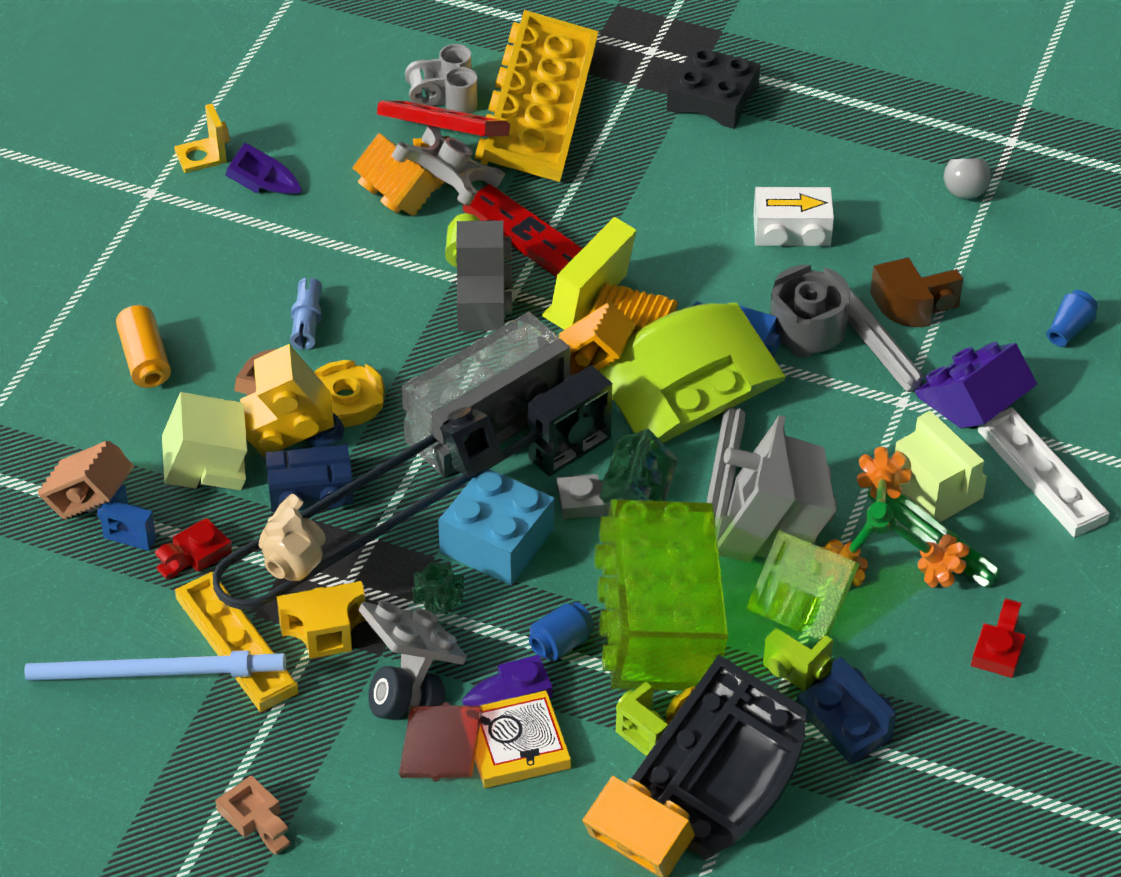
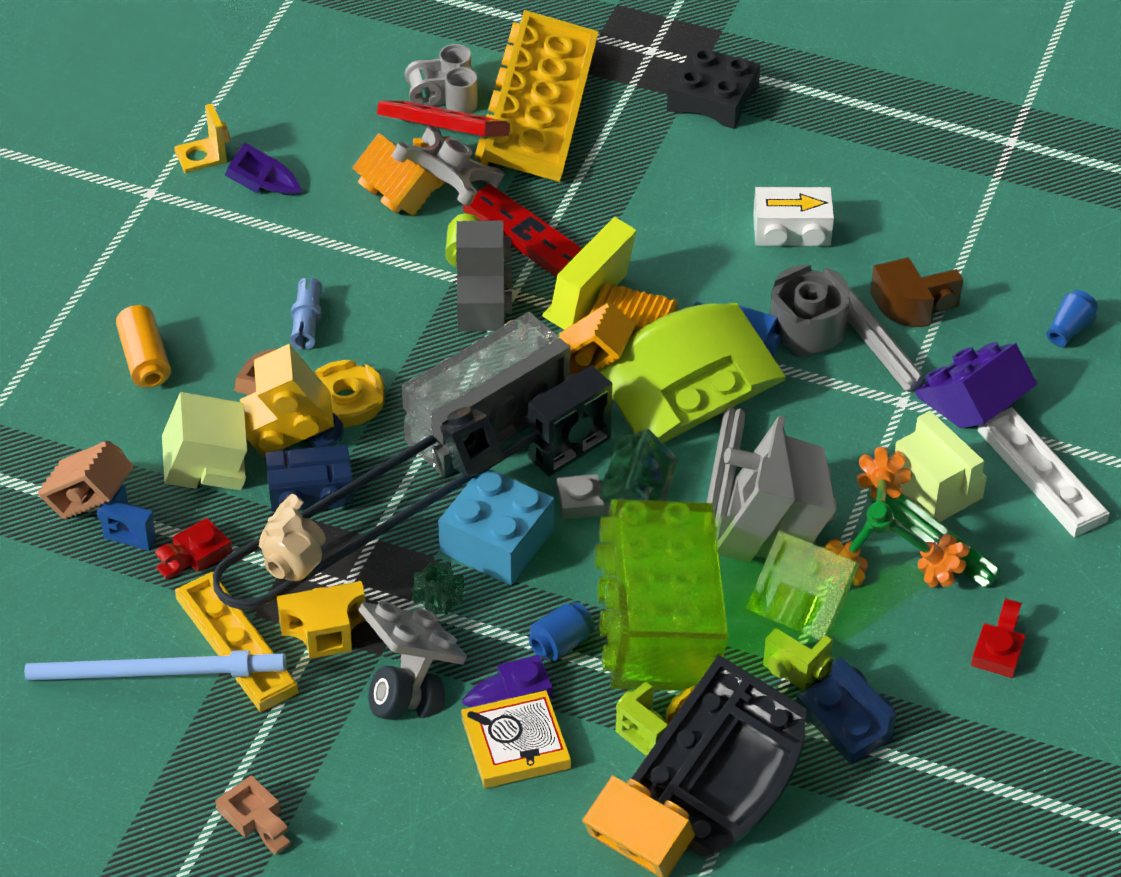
(440, 742): clear red piece -> none
(967, 177): light grey piece -> none

